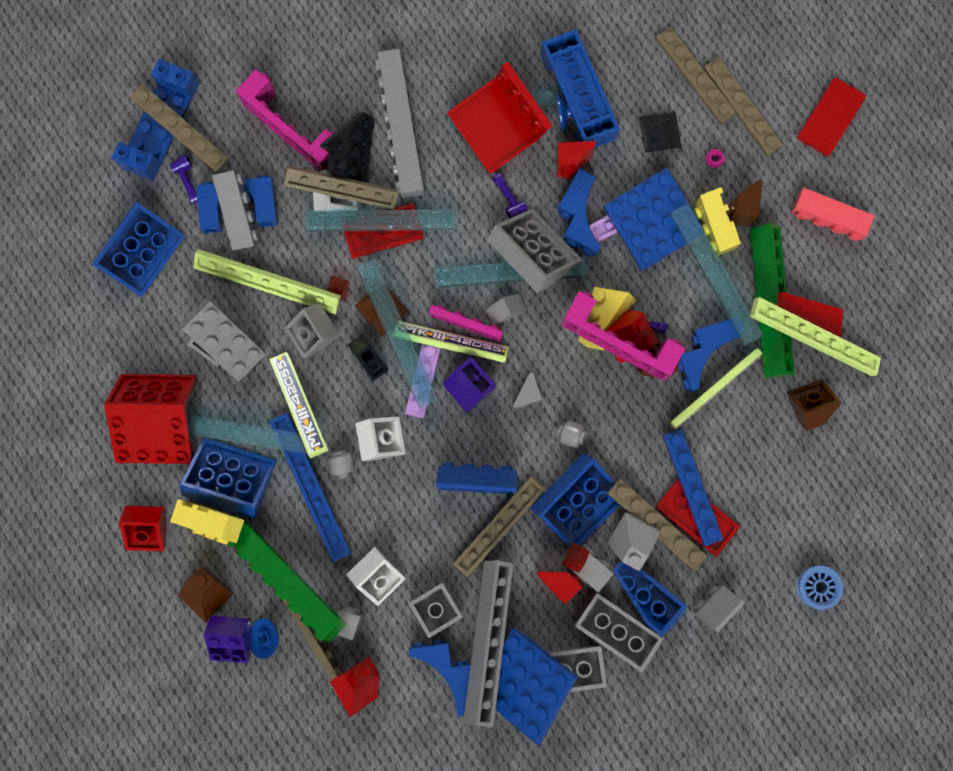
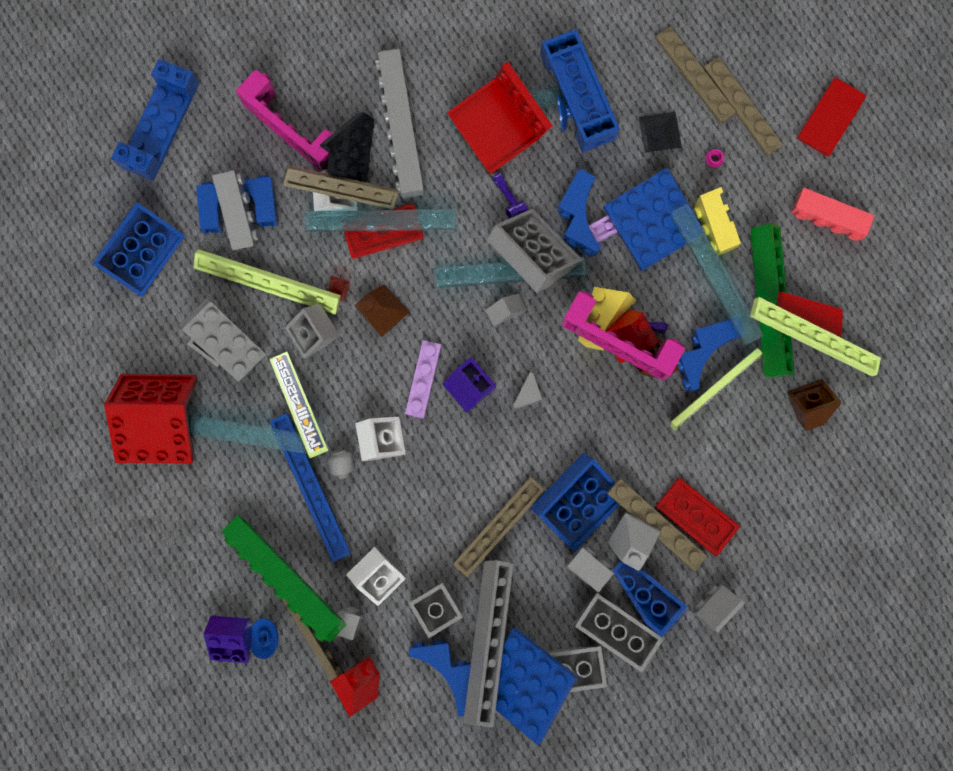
(143, 528): red slope -> none
(179, 128): dark tan plate -> none
(181, 167): dark purple brick -> none
(205, 593): reddish brown slope -> none
(207, 521): light yellow wedge -> none
(228, 478): blue slope -> none
(368, 357): black slope -> none
(396, 333): clear light blue plate -> none
(457, 342): tile -> none
(458, 319): dark pink plate -> none
(477, 479): blue slope -> none
(561, 583): red slope -> none
(572, 156): red slope -> none
(572, 434): light grey head -> none
(575, 557): clear red slope -> none
(692, 487): blue plate -> none
(746, 205): reddish brown slope -> none
(834, 578): medium blue wheel -> none

